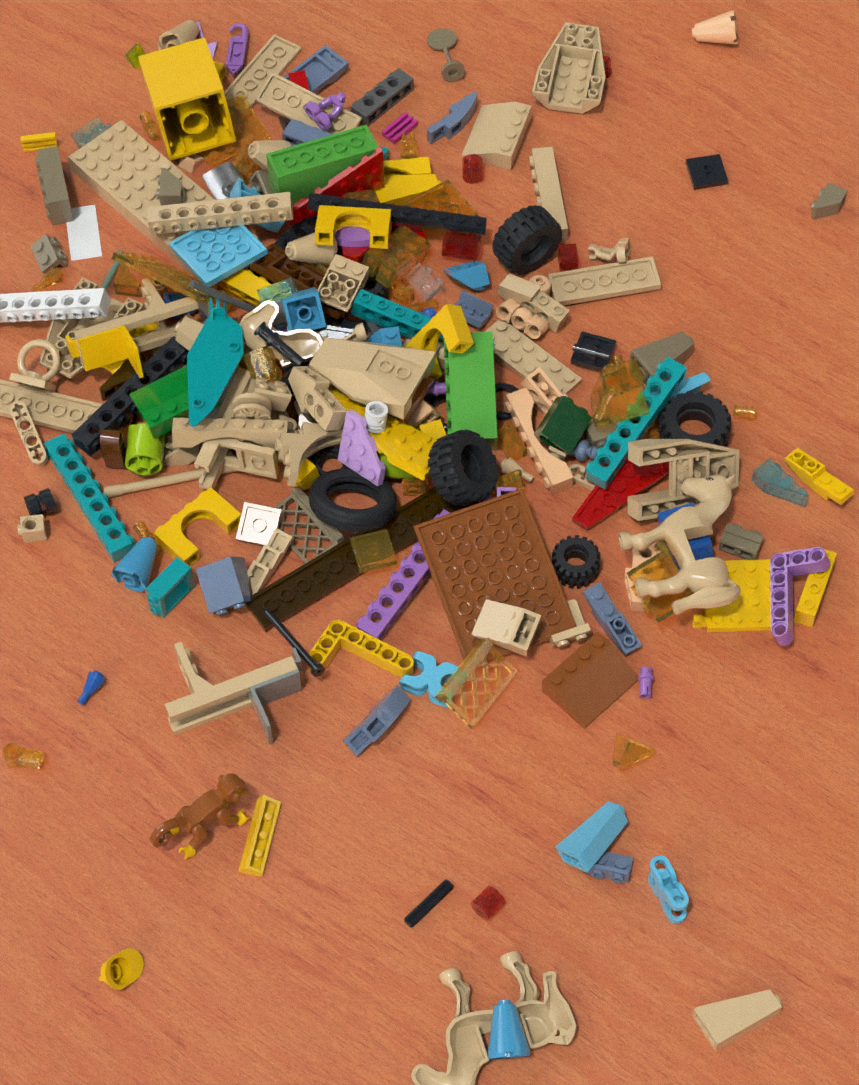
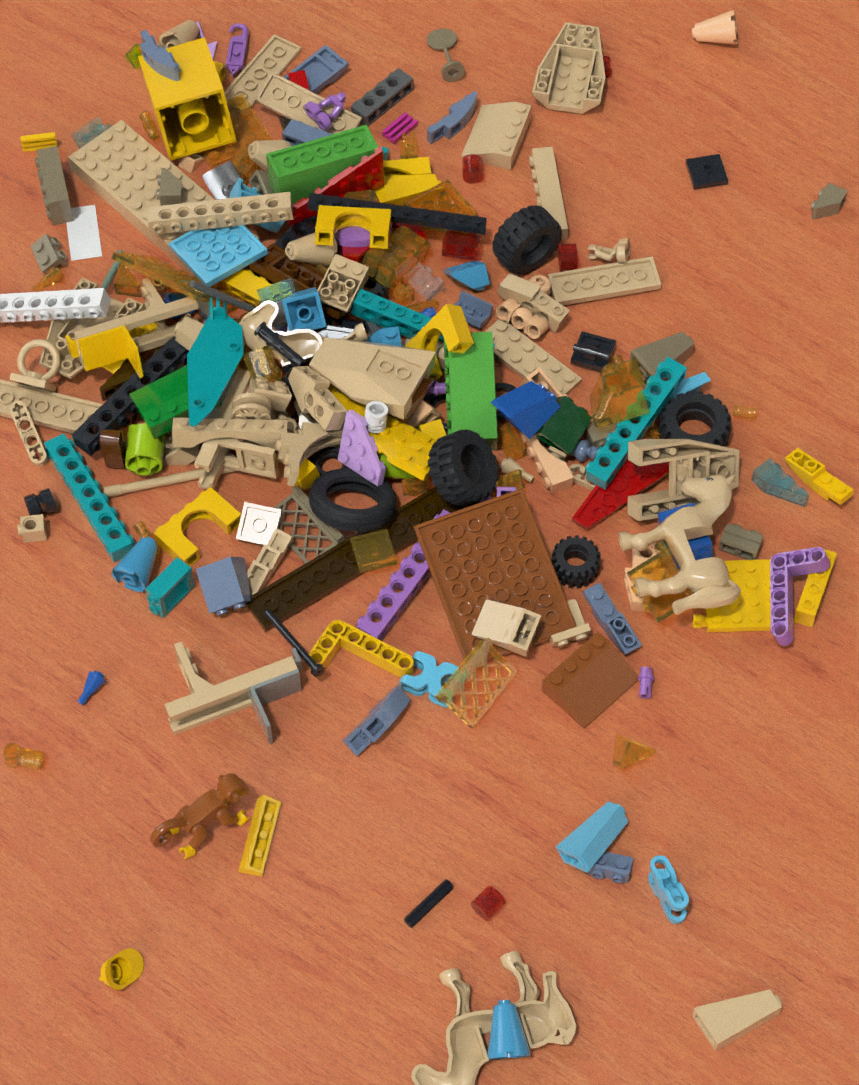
(158, 57): none -> sand blue slope
(527, 407): none -> blue slope

